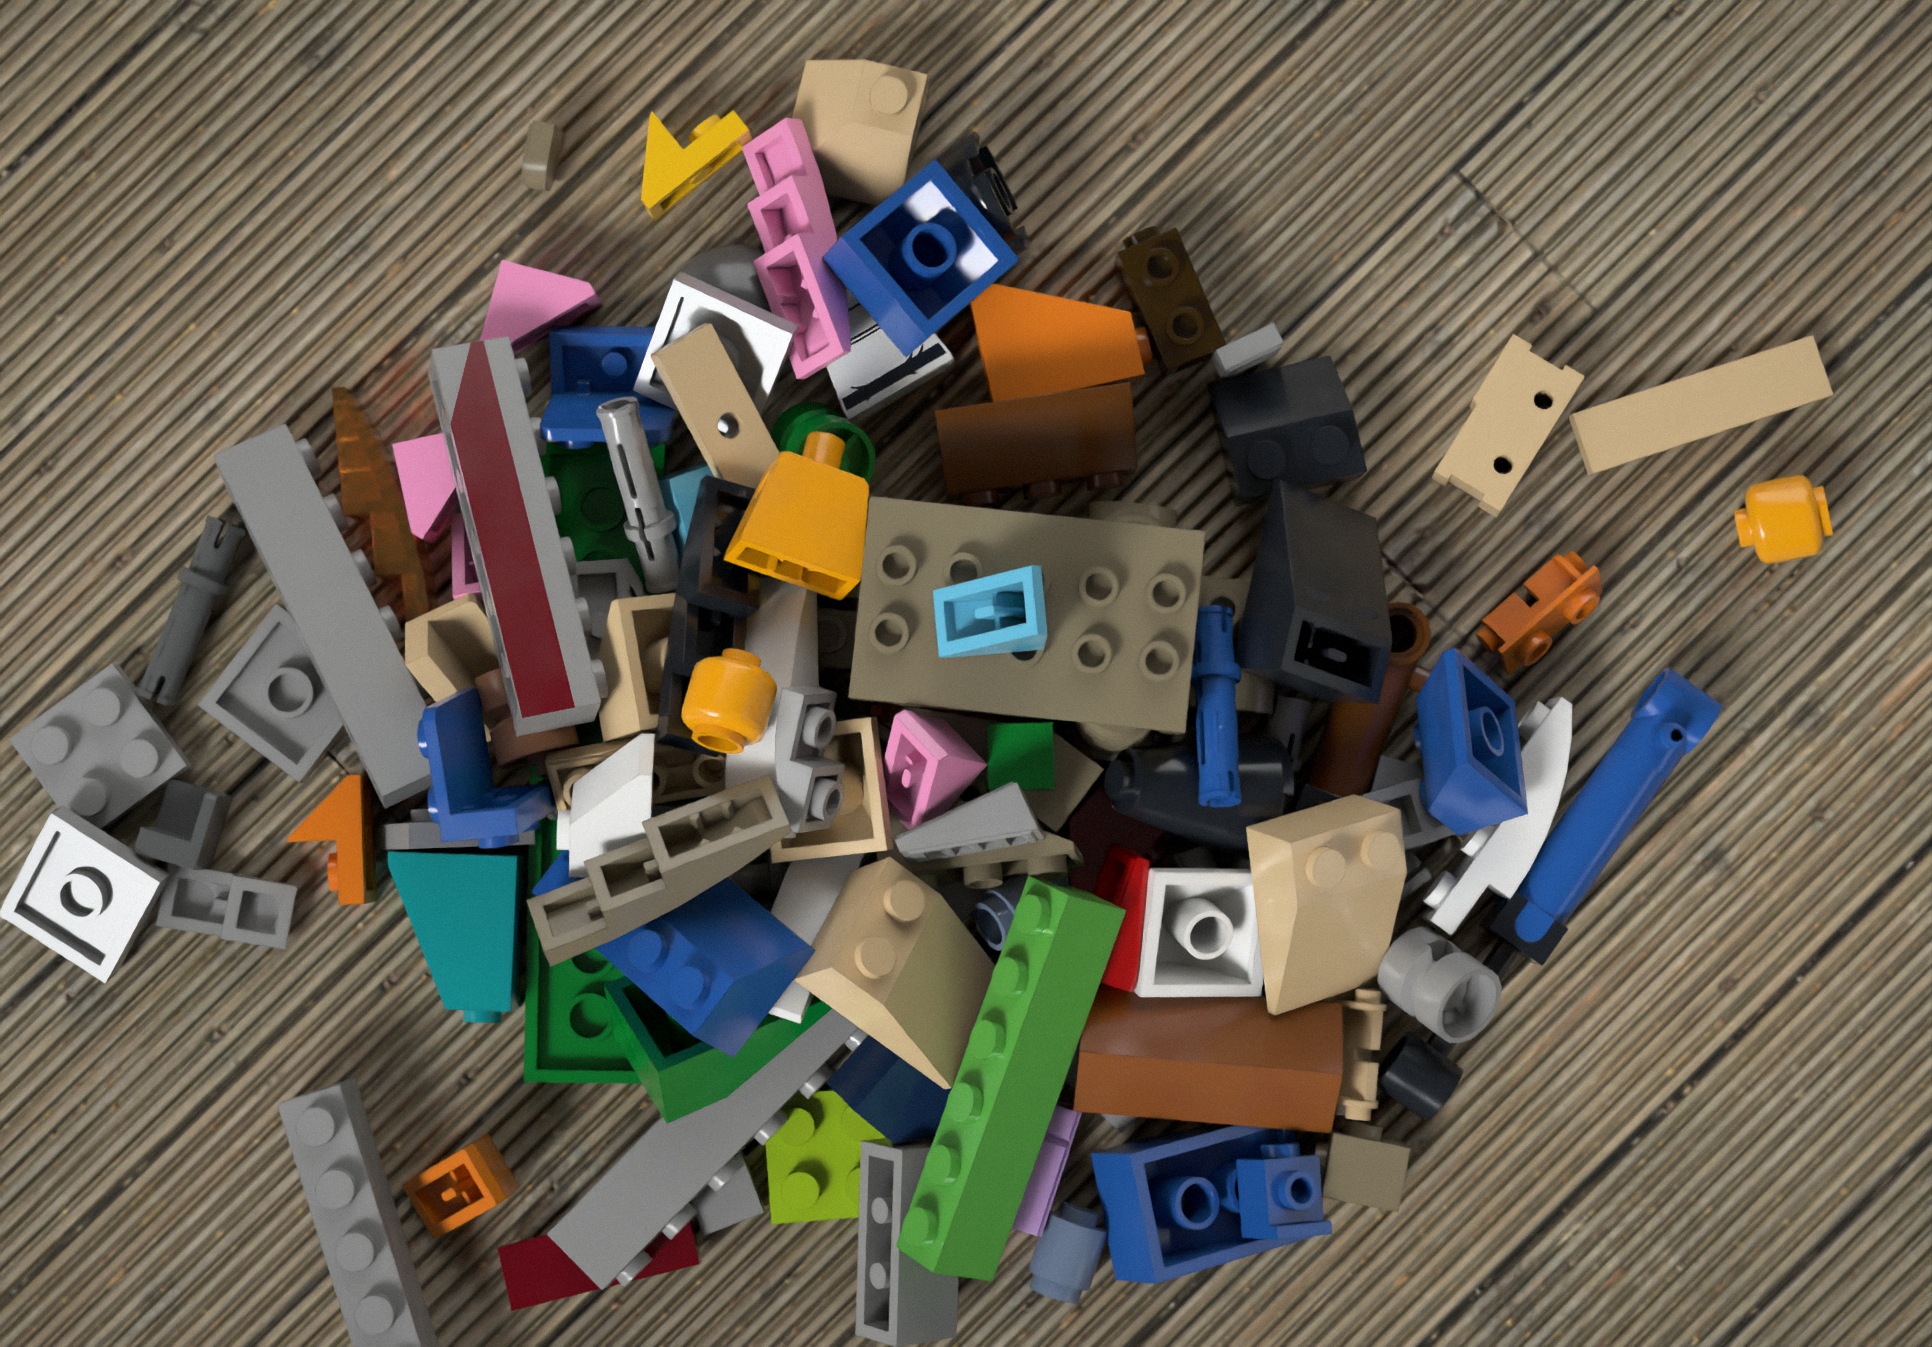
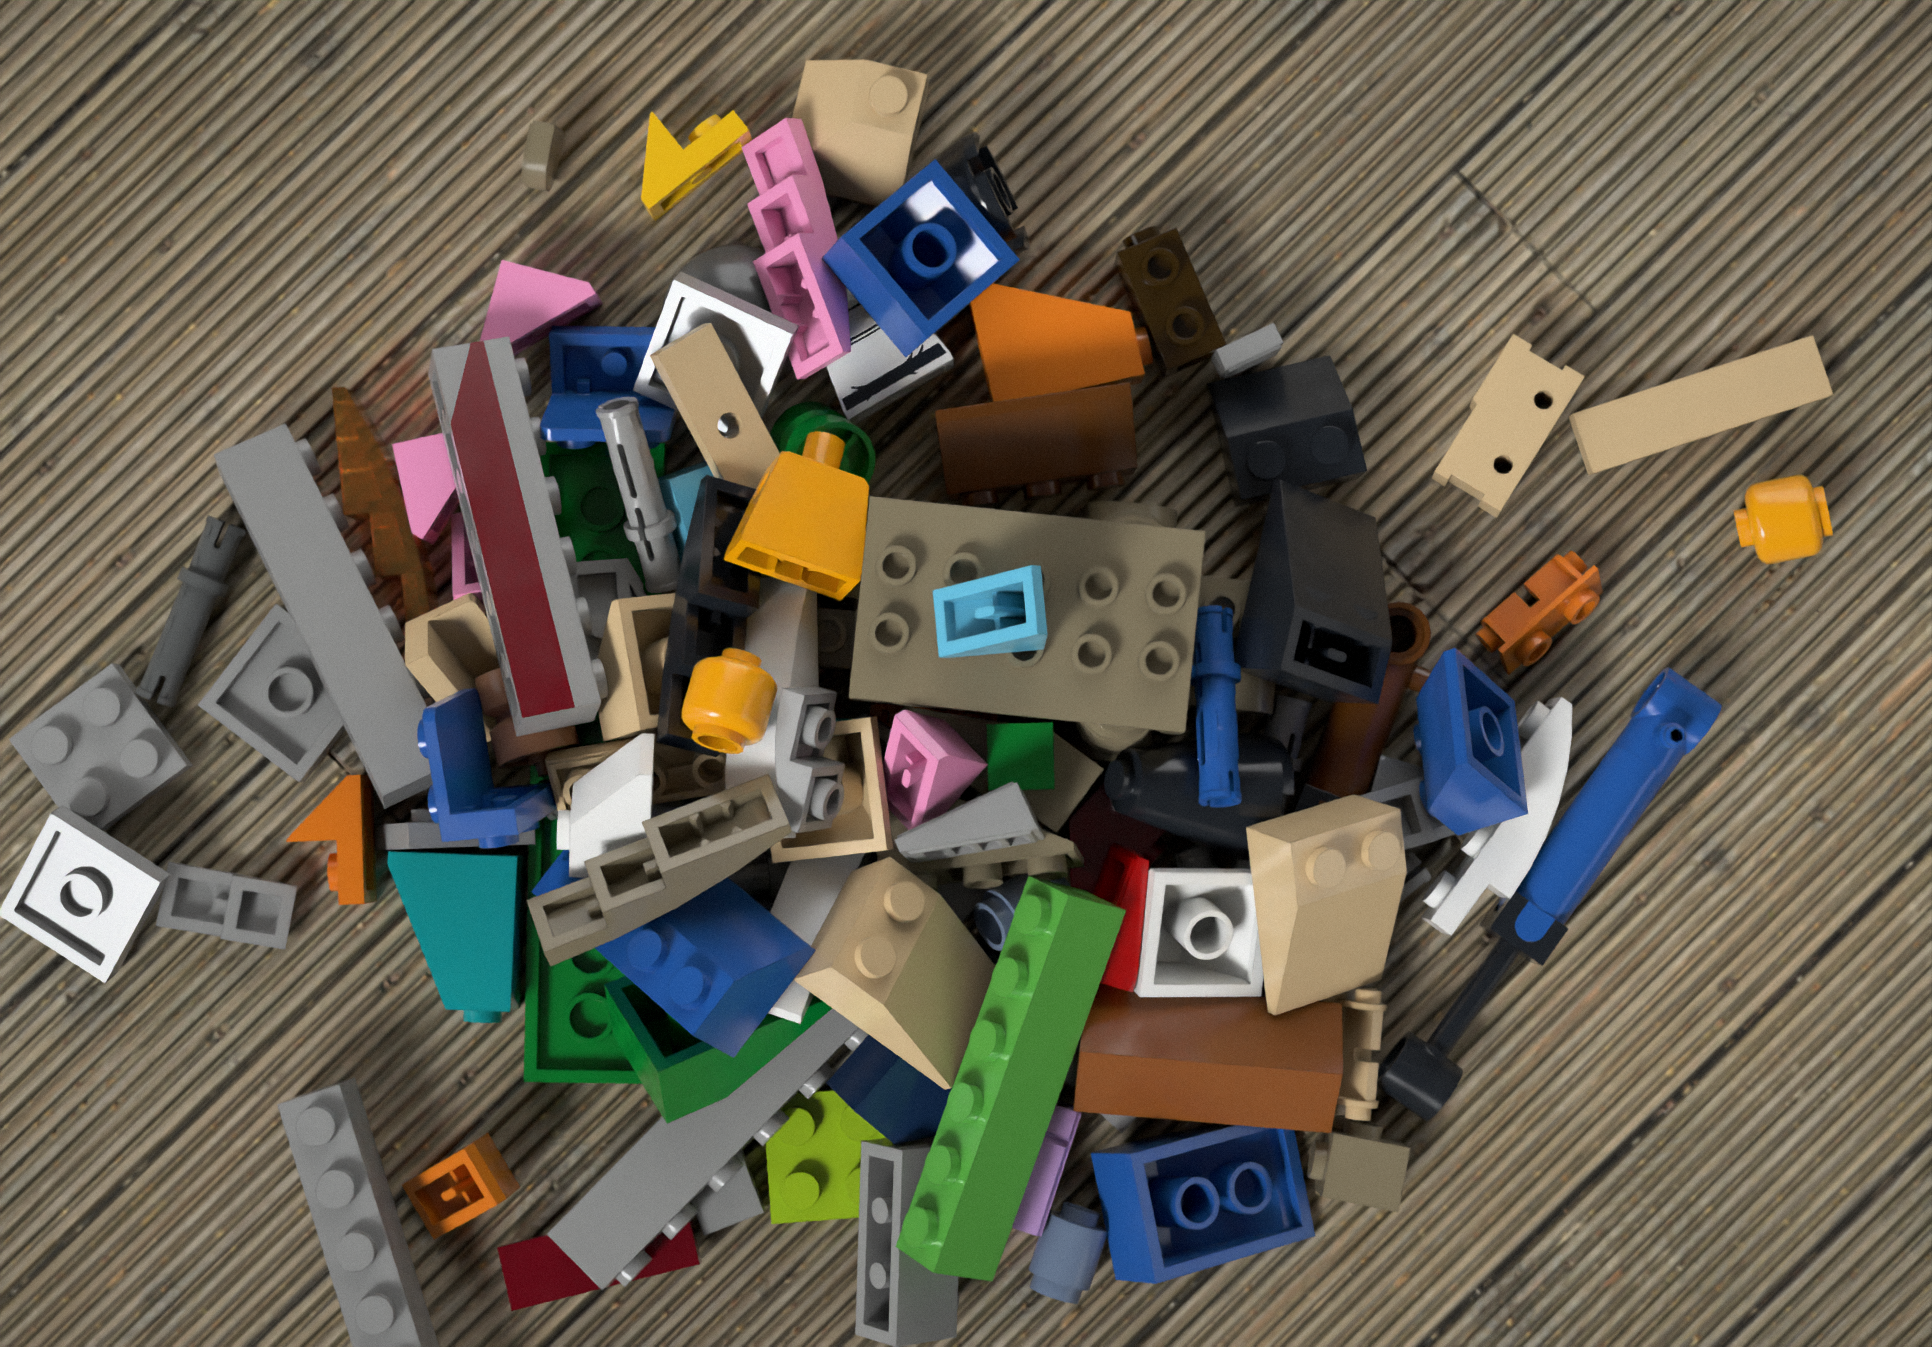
(186, 826): dark grey panel -> none
(1281, 1194): blue brick -> none
(1439, 984): light grey wheel -> none

